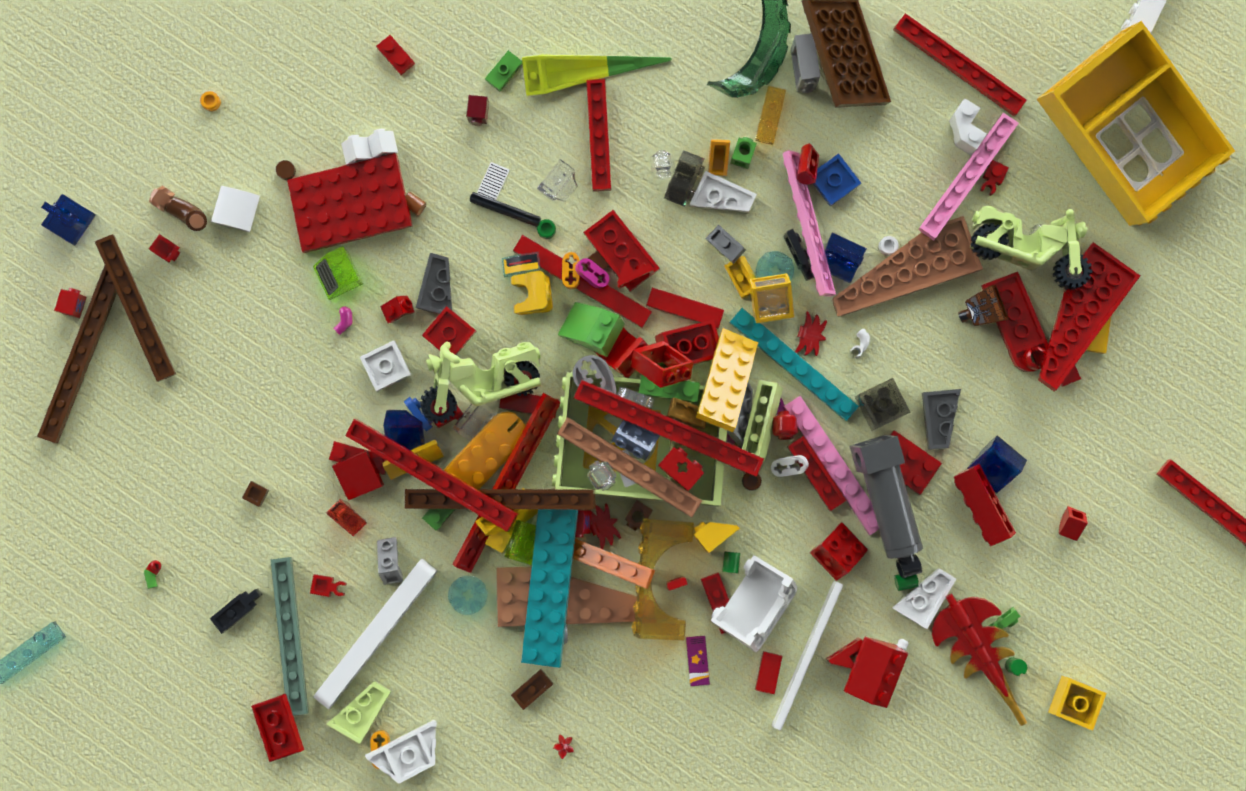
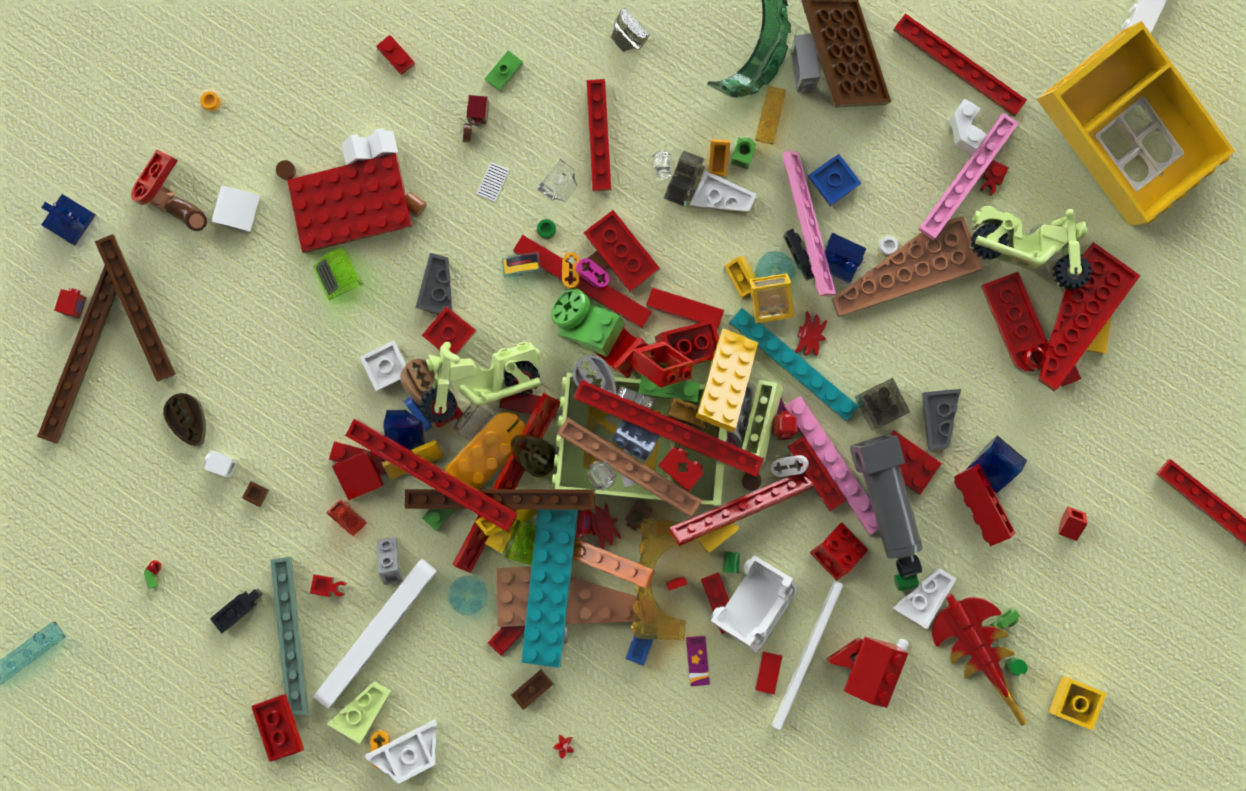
(152, 177): none -> red tile
(165, 248): red bracket -> none
(175, 421): none -> dark brown piece
(220, 464): none -> white brick
(345, 318): dark pink arm -> none
(397, 308): red bracket -> none
(412, 384): none -> medium nougat piece
(467, 132): none -> reddish brown tile
(505, 209): black axle -> none
(505, 638): none -> red tile
(527, 461): none -> dark brown piece
(539, 293): yellow piece -> none
(556, 72): neon yellow plate -> none
(570, 309): none -> bright green wheel
(628, 32): none -> clear smoke slope
(629, 276): red slope -> none
(639, 650): none -> blue plate
(725, 244): dark grey plate -> none
(740, 508): none -> red tile
(808, 165): red brick -> none
(864, 342): white arm -> none
(984, 308): torso -> none

